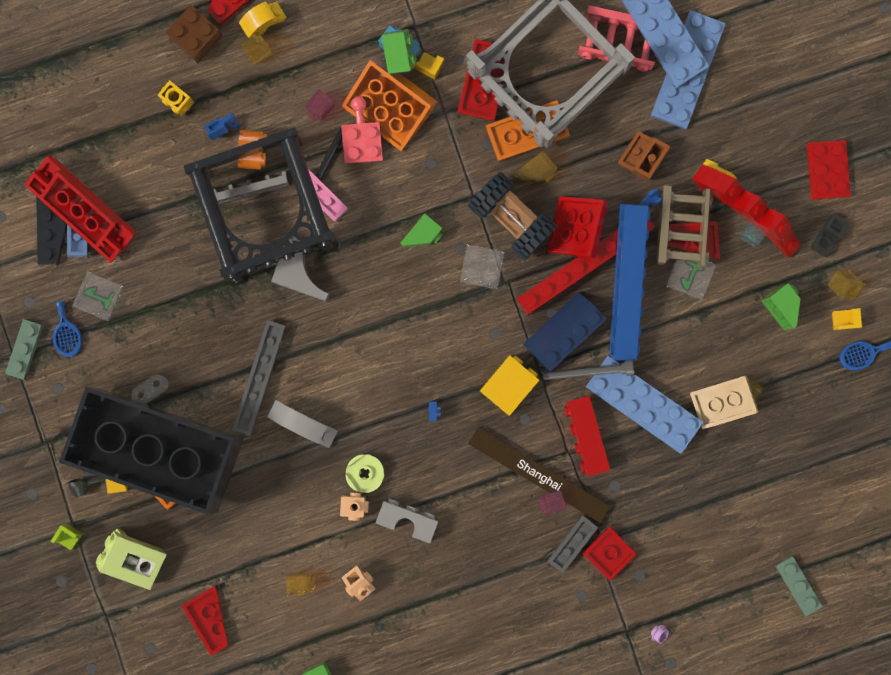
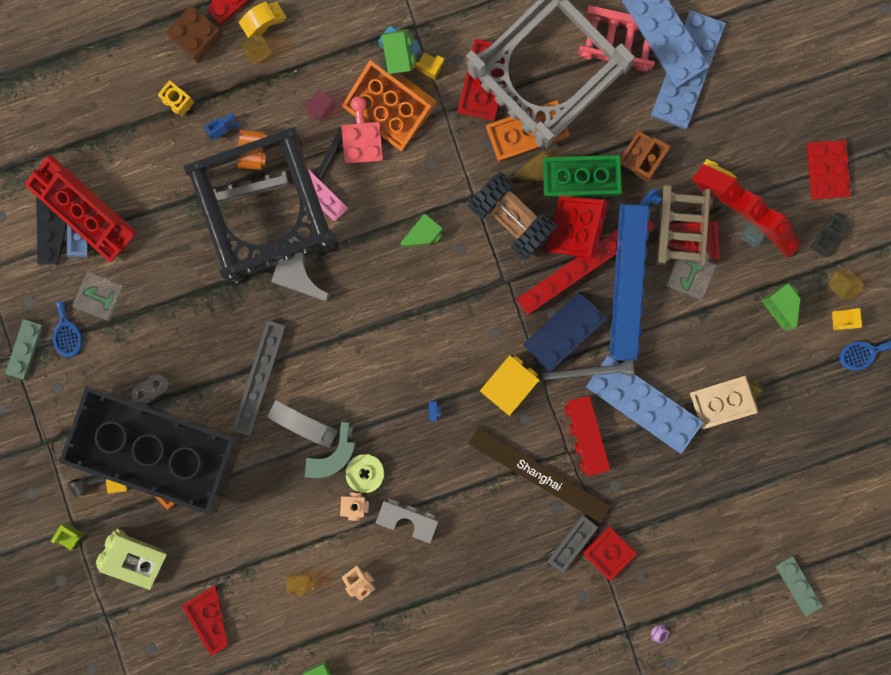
(327, 466): none -> sand green arch
(482, 267): clear plate -> none
(551, 502): clear pink panel -> none
(582, 176): none -> green slope

